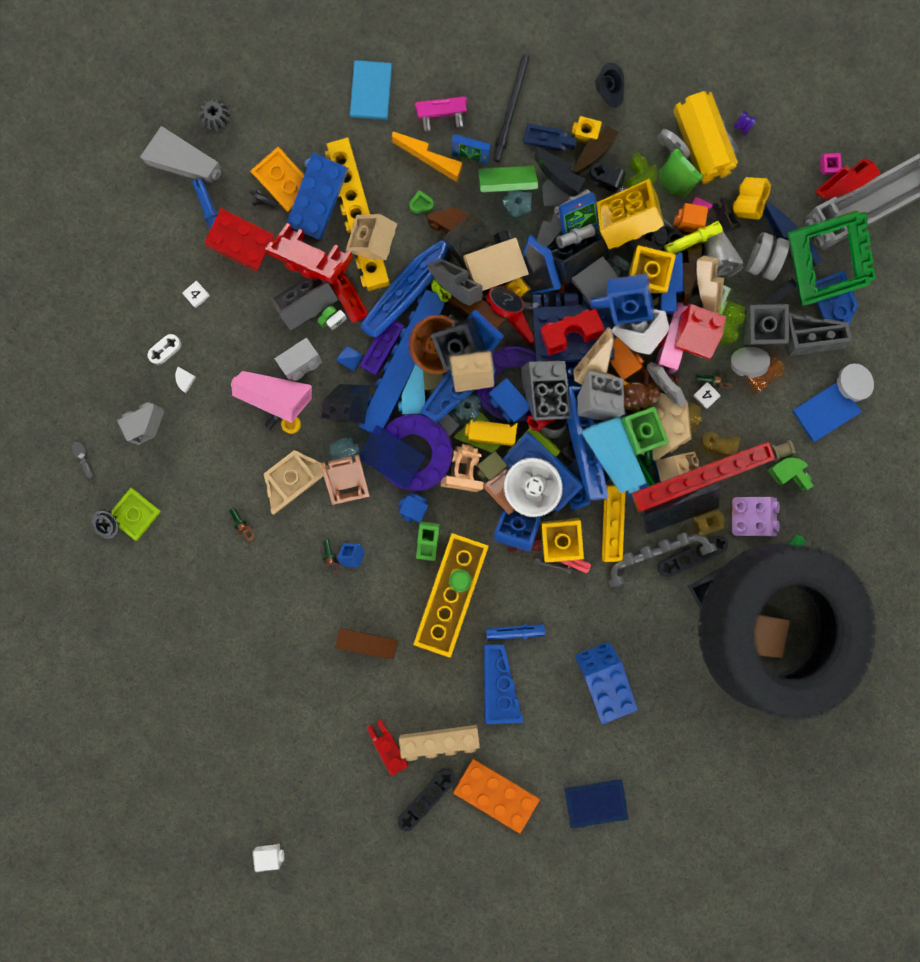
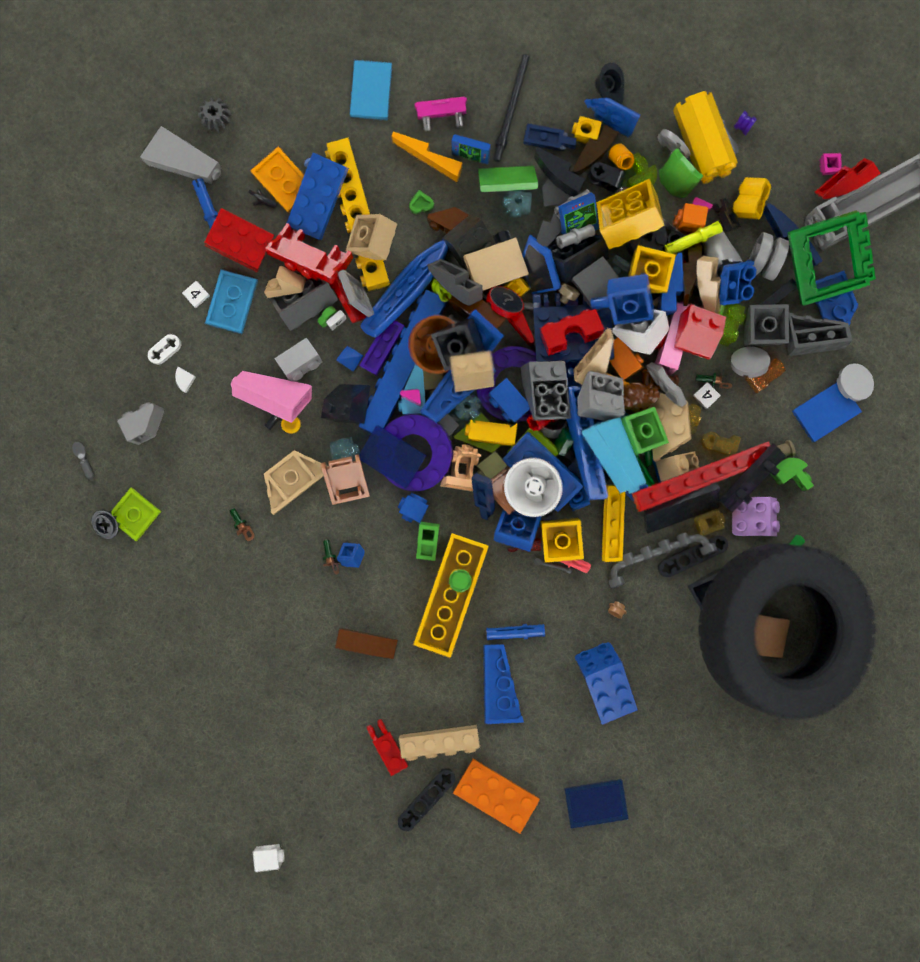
(231, 301): none -> dark azure tile
(285, 283): none -> tan slope
(356, 293): none -> light grey tile
(412, 396): none -> dark pink slope
(483, 495): none -> dark blue hinge
(563, 442): none -> dark green tile
(568, 293): none -> dark tan tile
(614, 115): none -> blue tile
(617, 609): none -> medium nougat plate
(621, 156): none -> light orange brick
(736, 282): none -> blue slope
(752, 478): none -> black hinge

